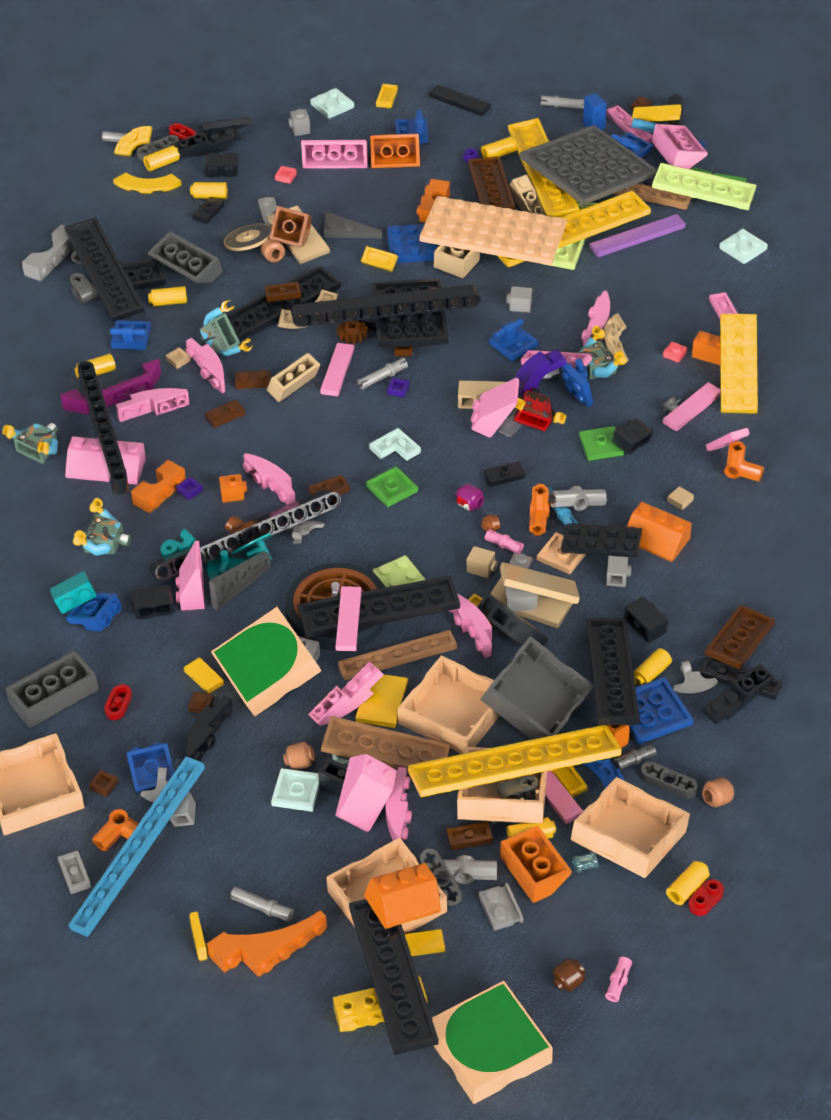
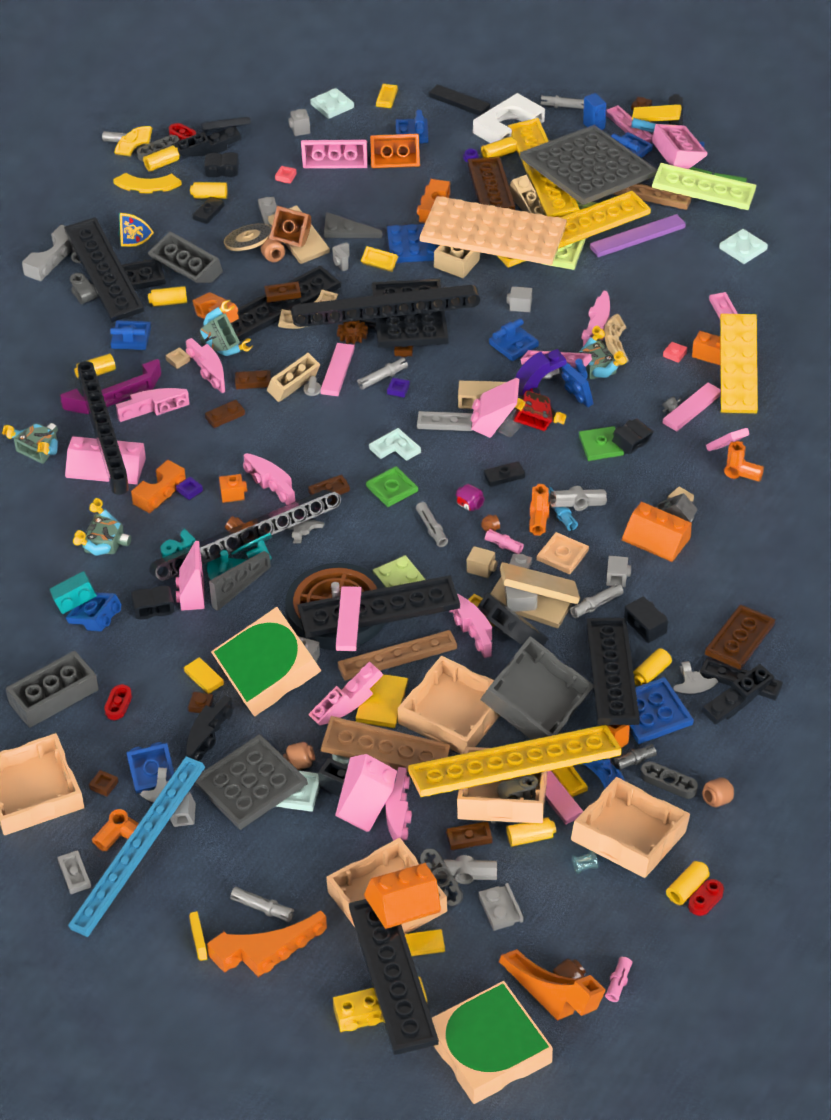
(133, 230): none -> shield
(210, 301): none -> orange arch
(250, 781): none -> dark grey plate
(312, 388): none -> light grey plate
(341, 255): none -> light grey bracket
(434, 529): none -> light grey pin
(444, 421): none -> light grey plate
(516, 107): none -> white arch
(534, 863): orange slope -> none
(555, 993): none -> orange arch
(589, 604): none -> light grey pin
(601, 540): black plate -> none
(679, 506): none -> flat silver slope

